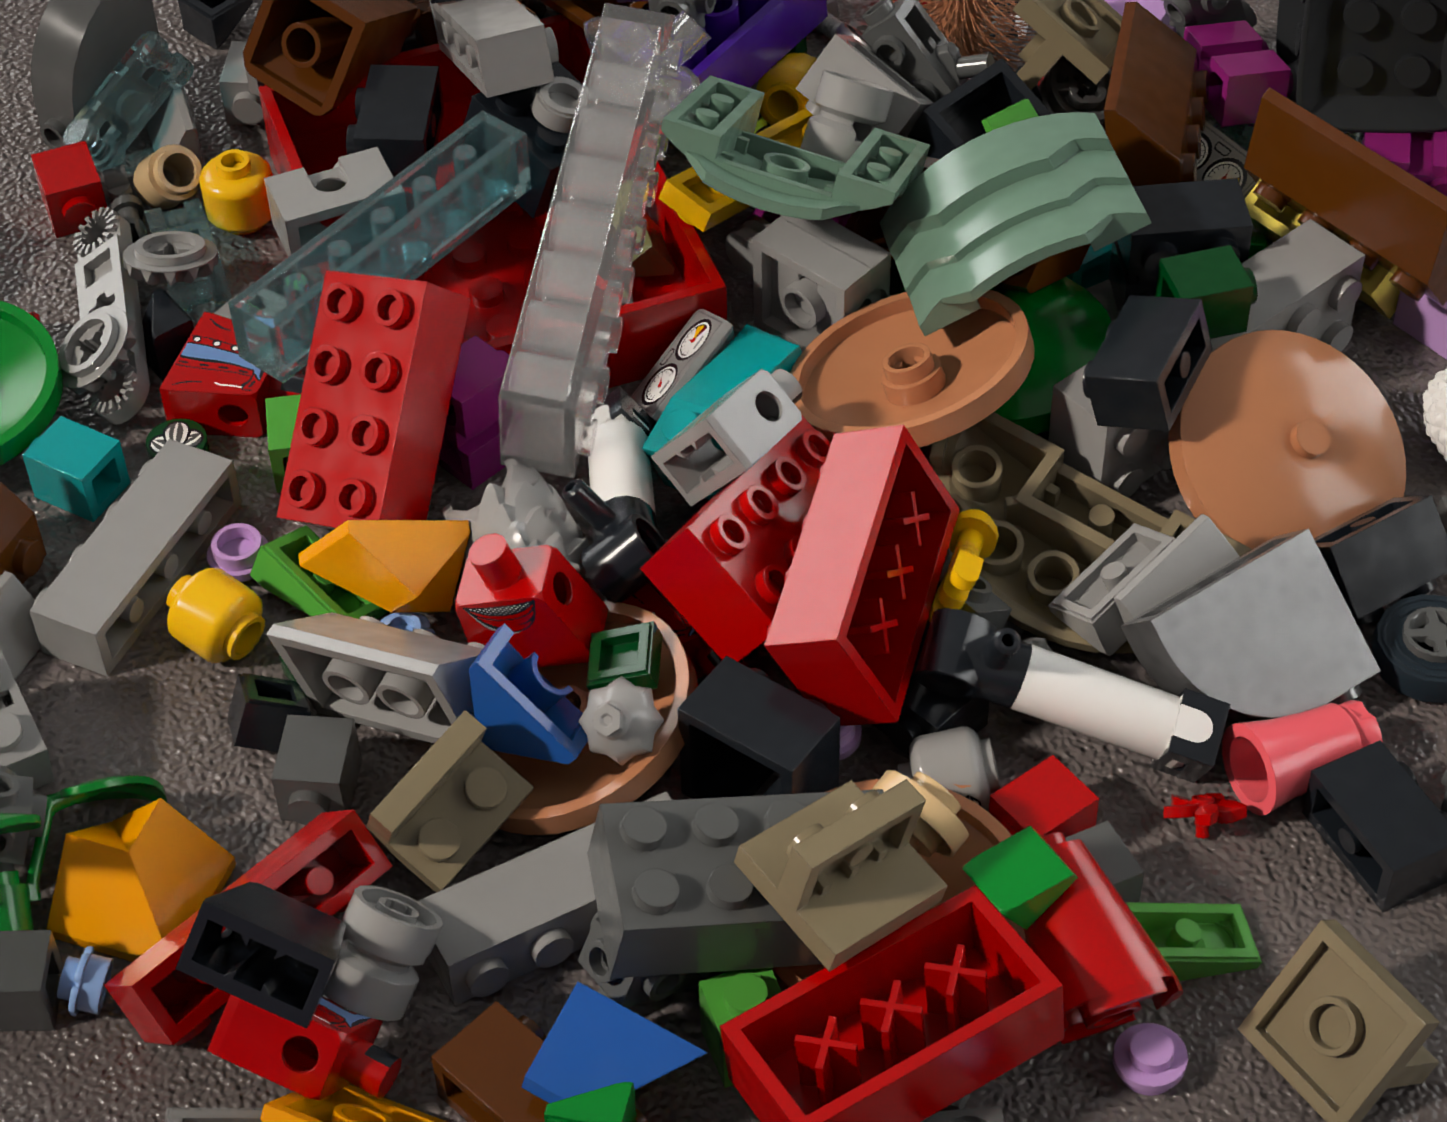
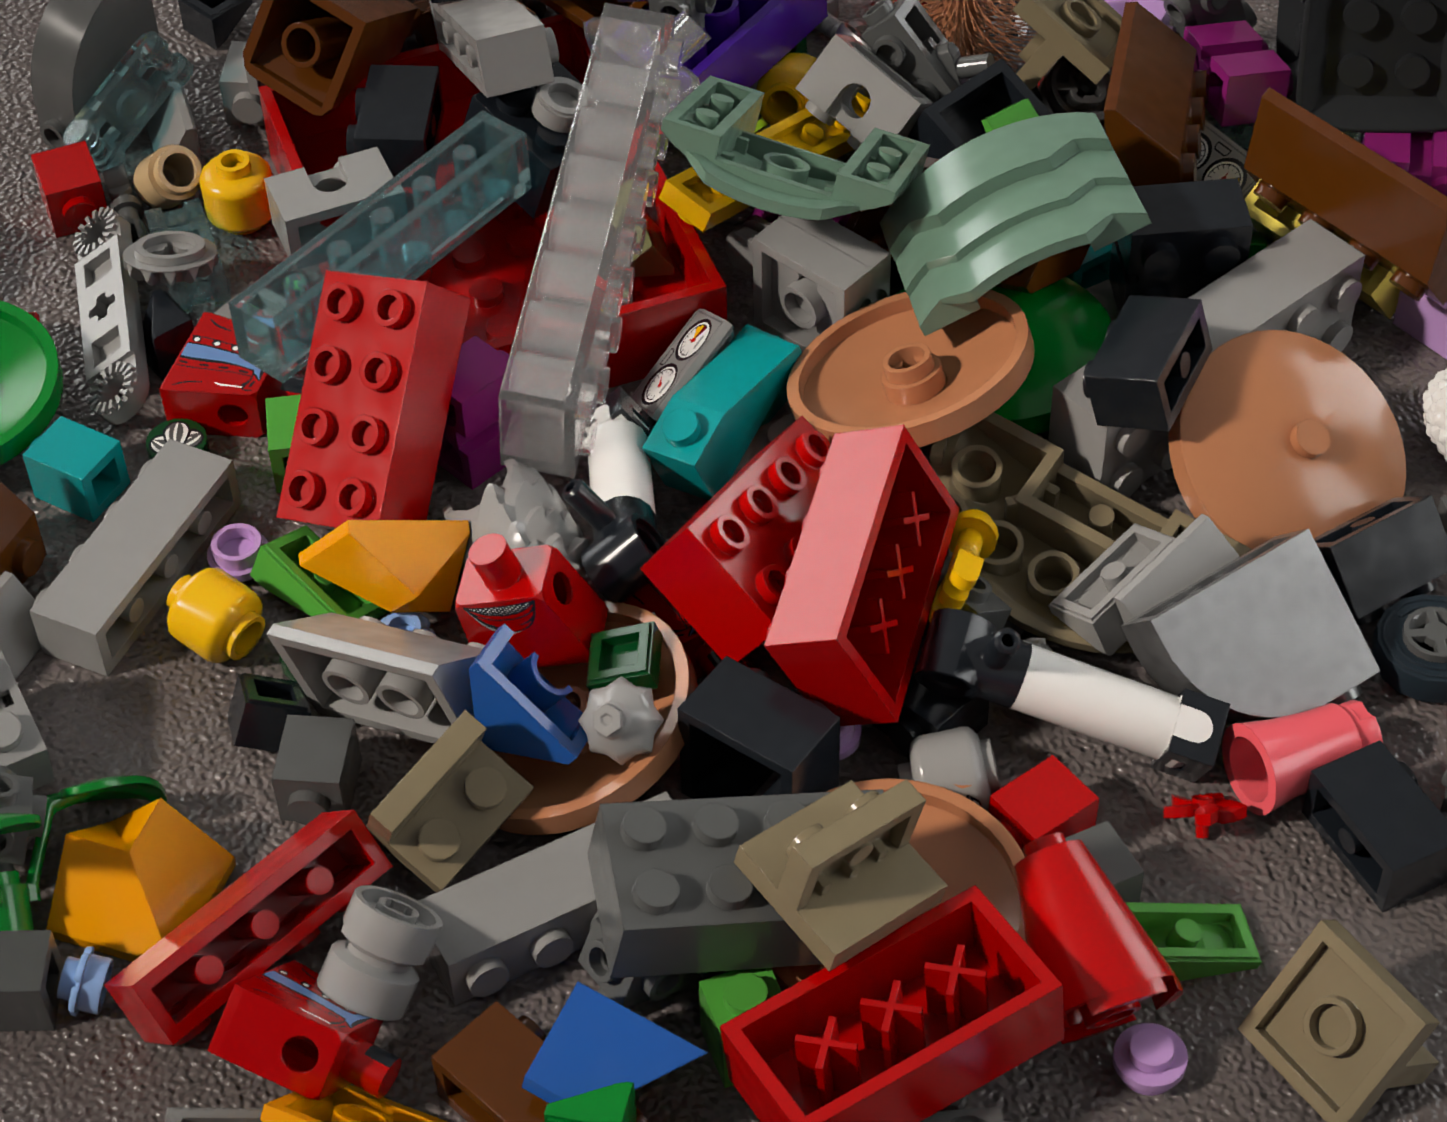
(108, 334): light grey gear -> none
(270, 952): black torso -> none
(743, 423): light grey torso -> none
(846, 115): light grey wheel -> none
(938, 825): tan plate -> none
(1021, 876): green slope -> none
(1217, 280): dark green brick -> none

